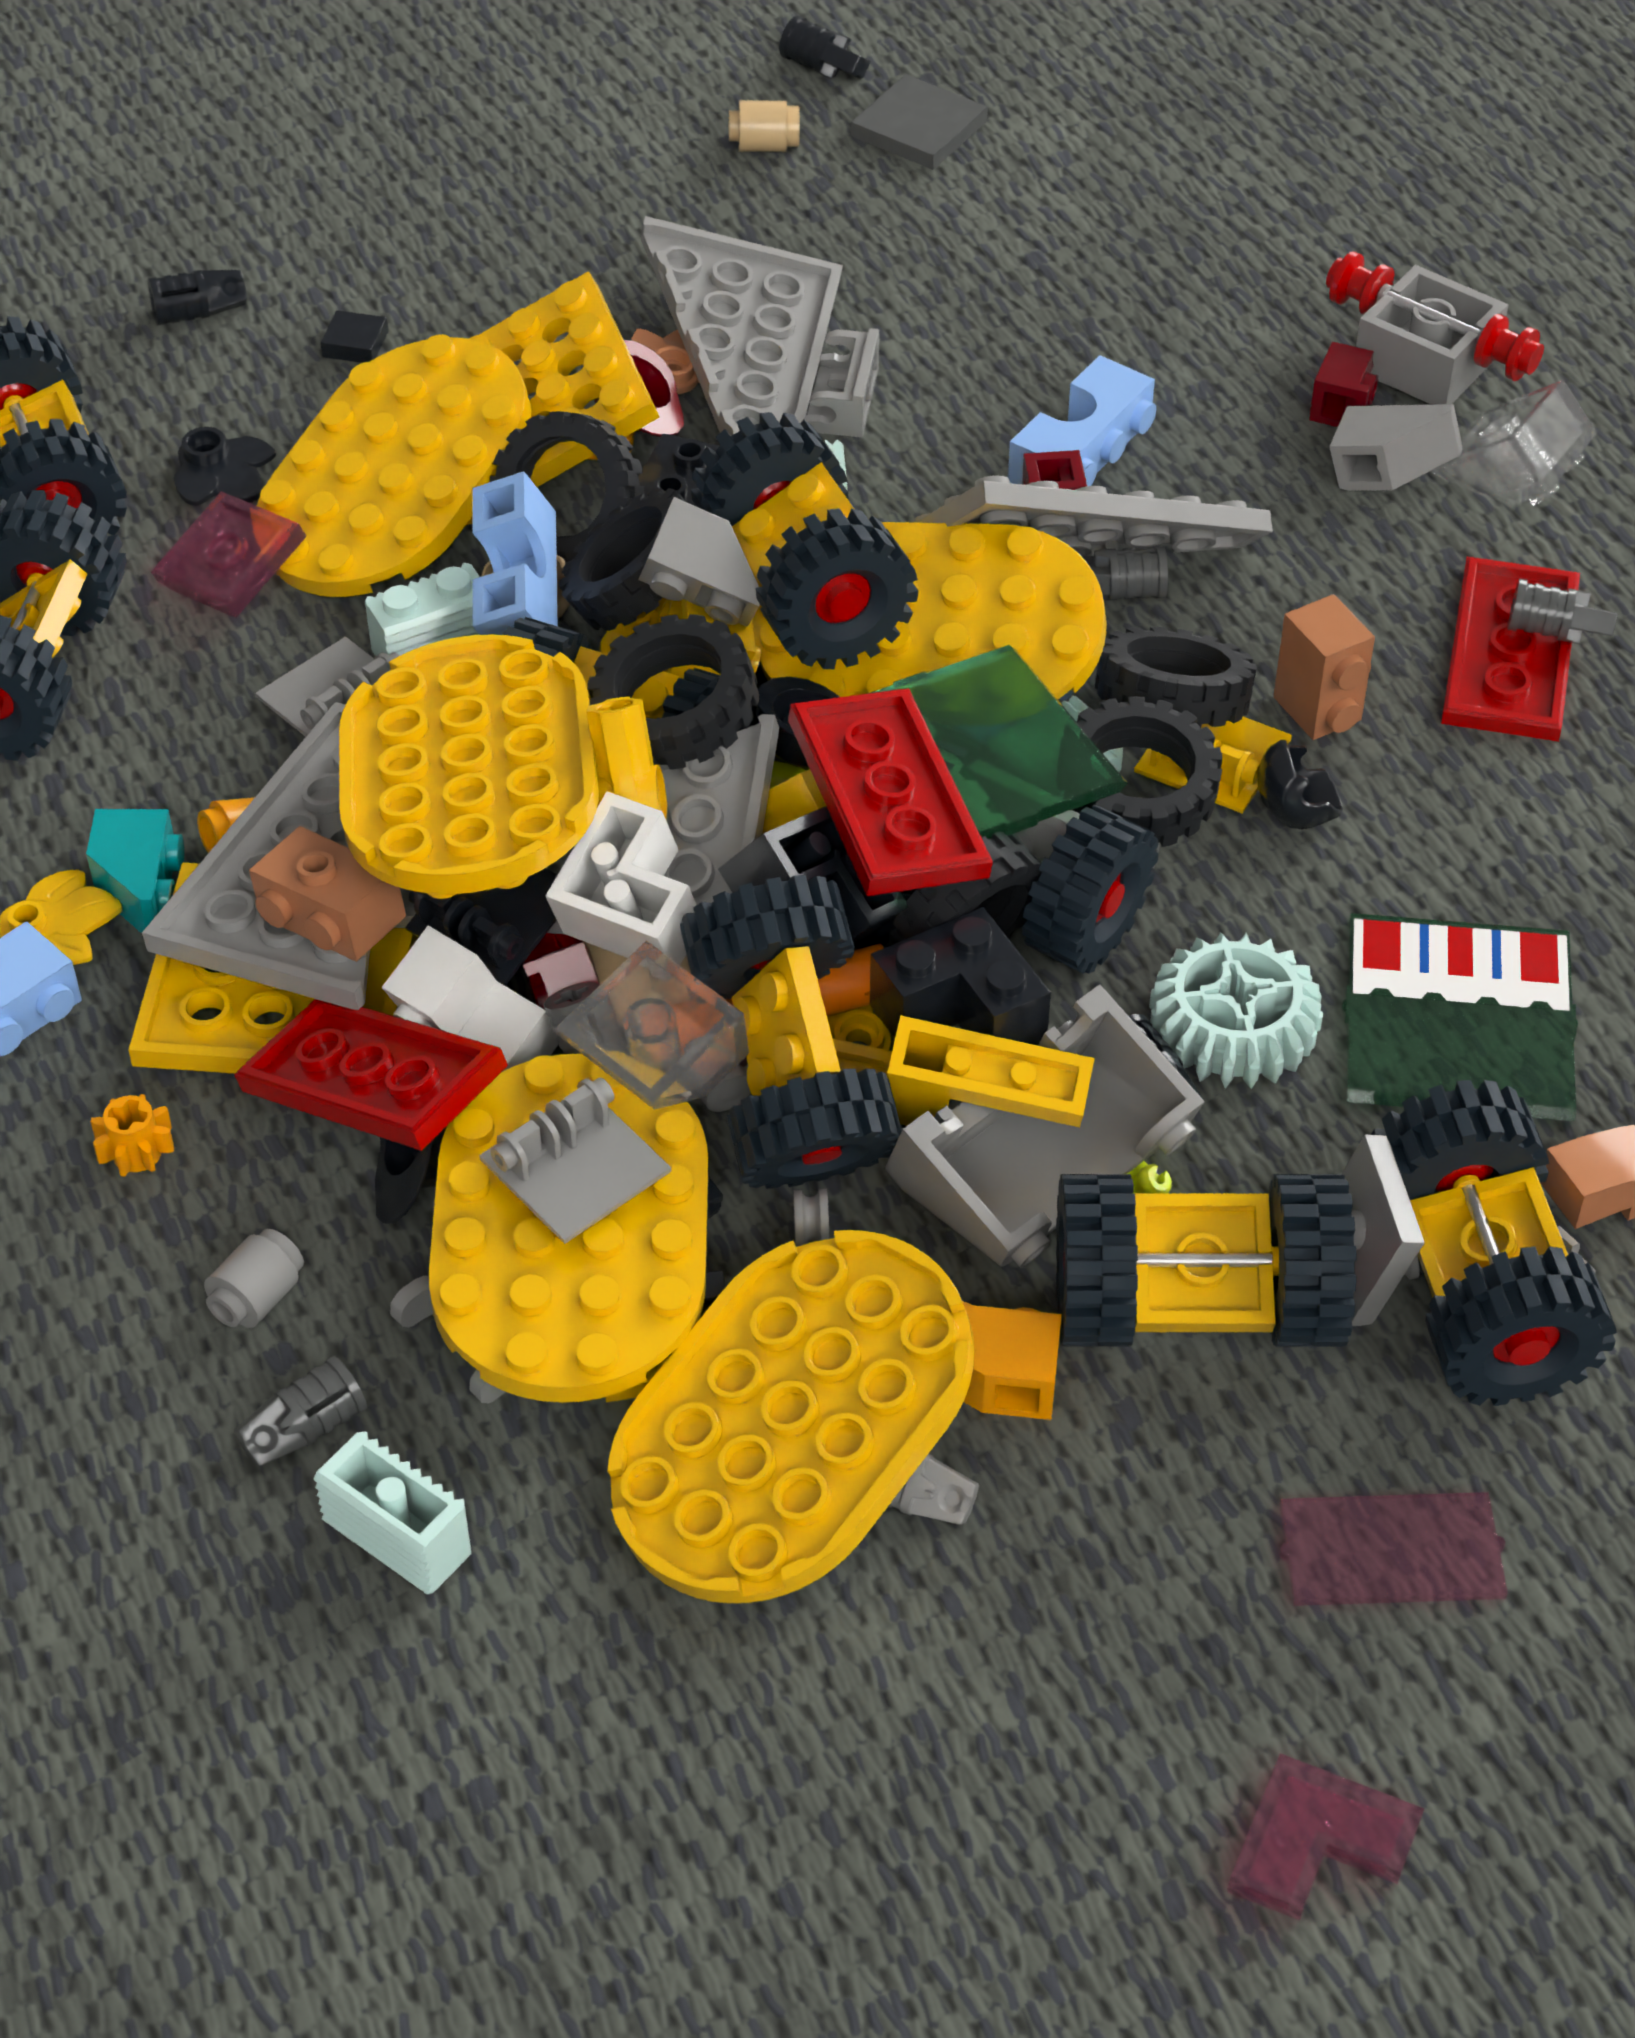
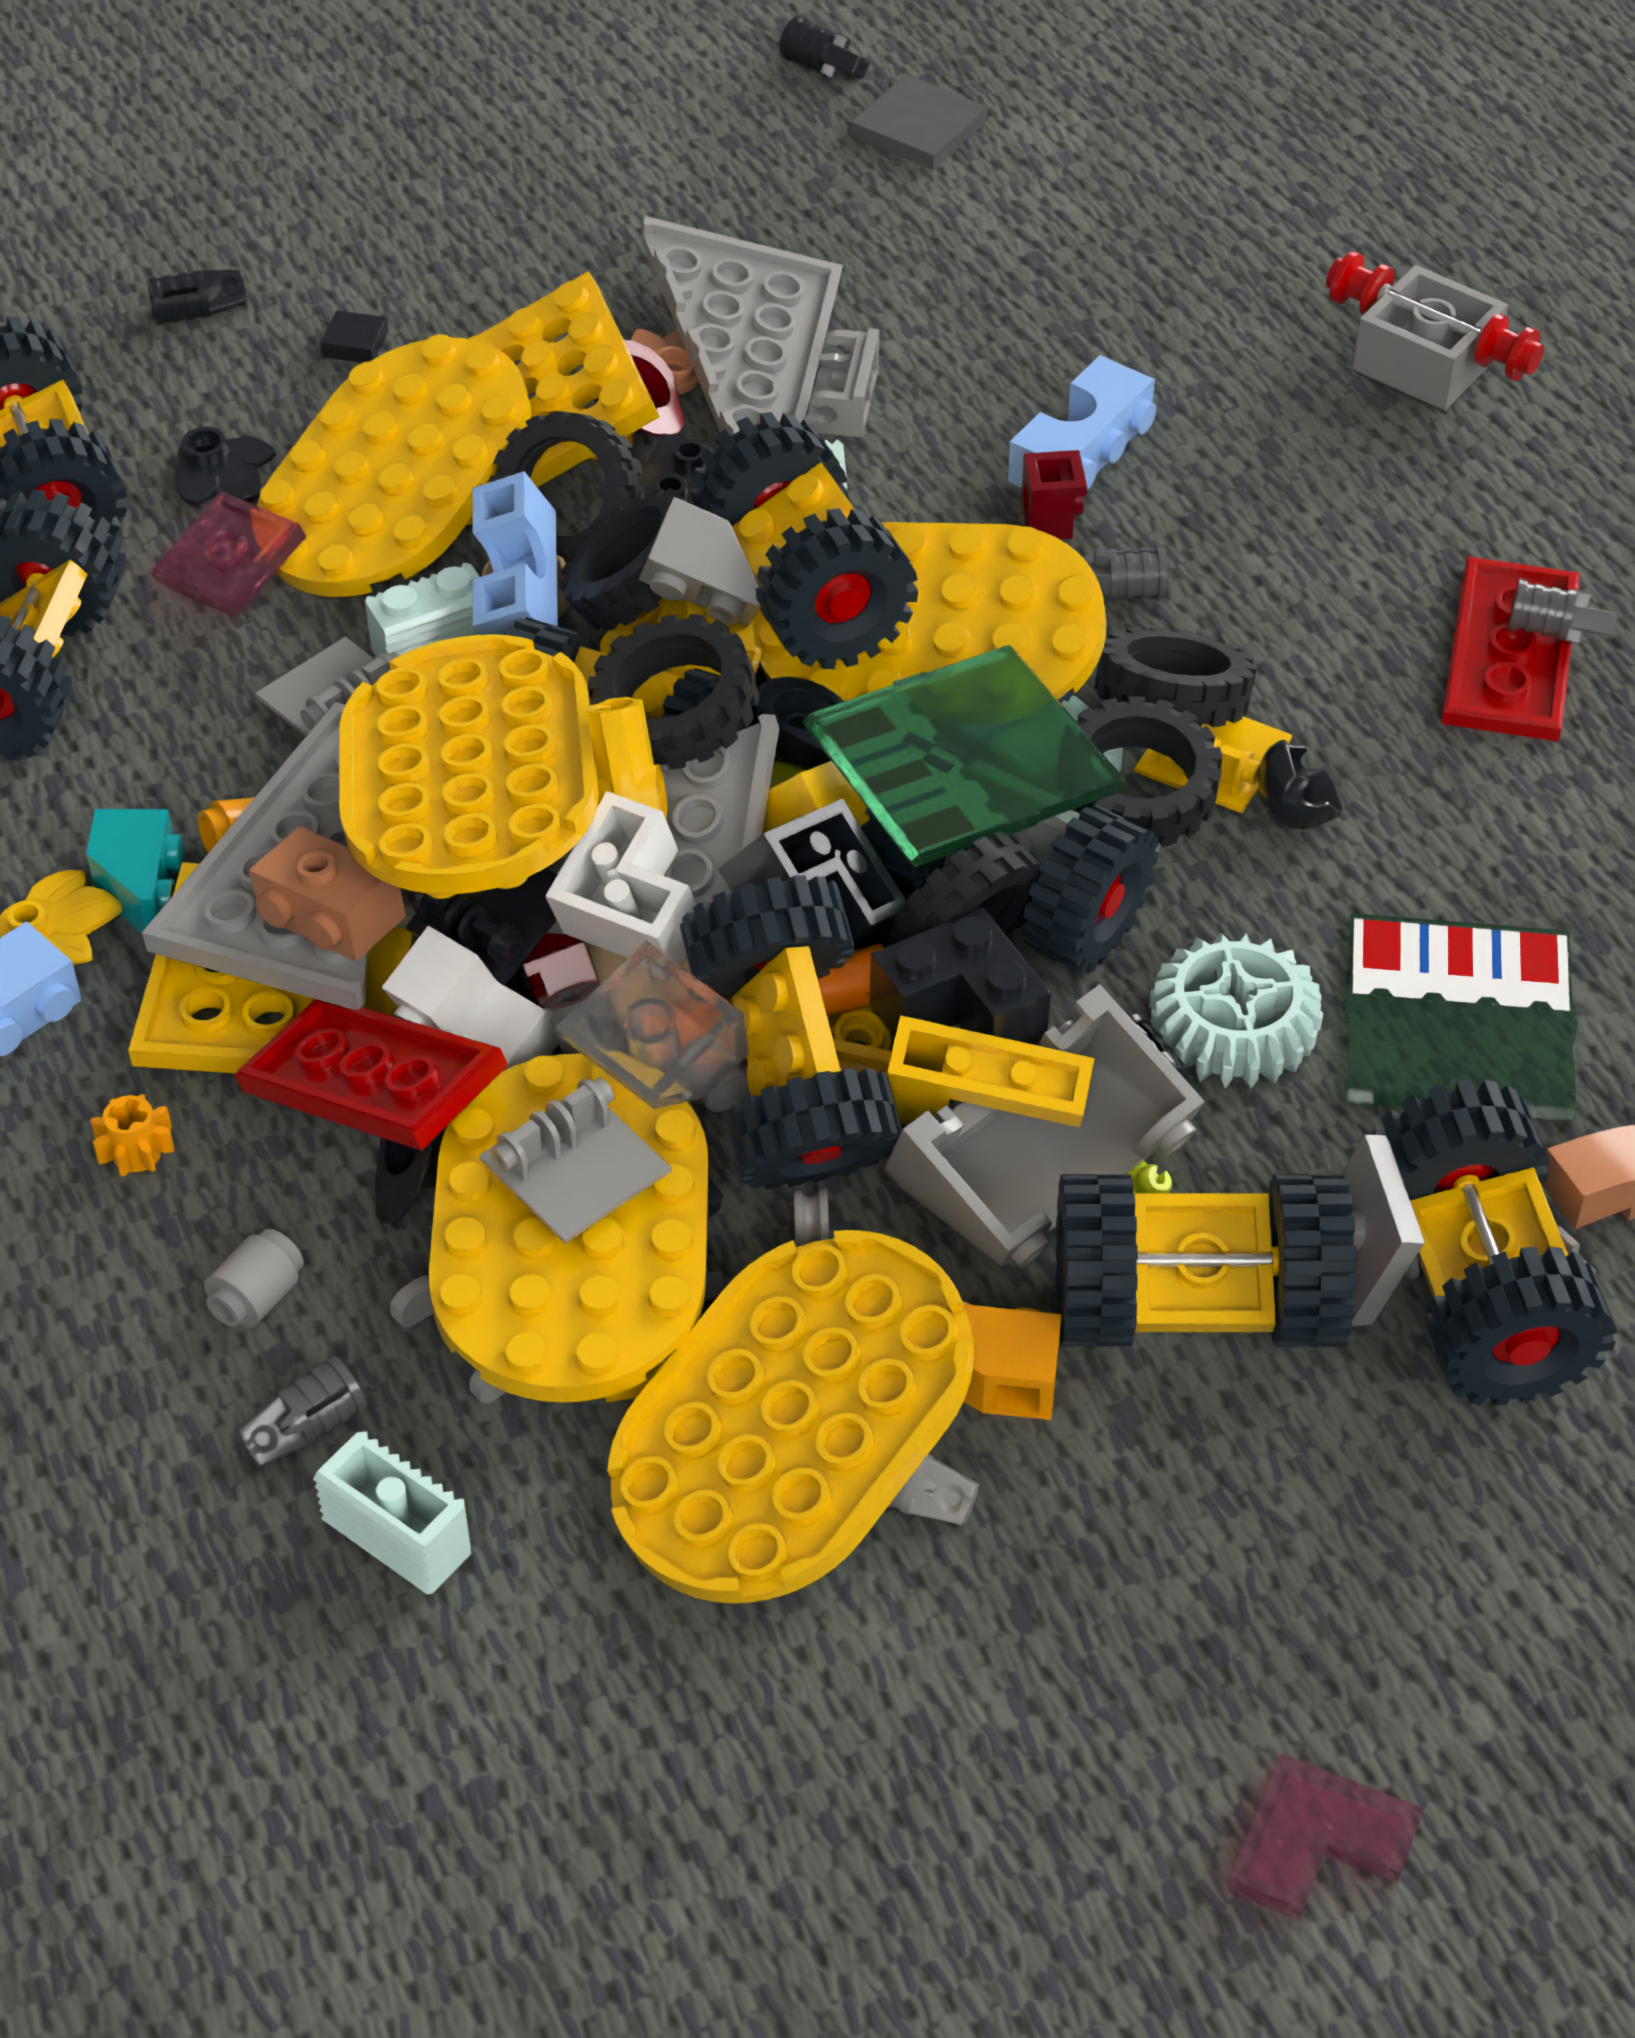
(764, 126): tan brick -> none
(889, 792): red tile -> none
(1098, 520): light grey wing -> none
(1323, 667): nougat brick -> none
(1342, 382): dark red brick -> none
(1392, 1549): clear pink piece -> none
(1393, 444): light grey slope -> none
(1522, 447): clear slope -> none

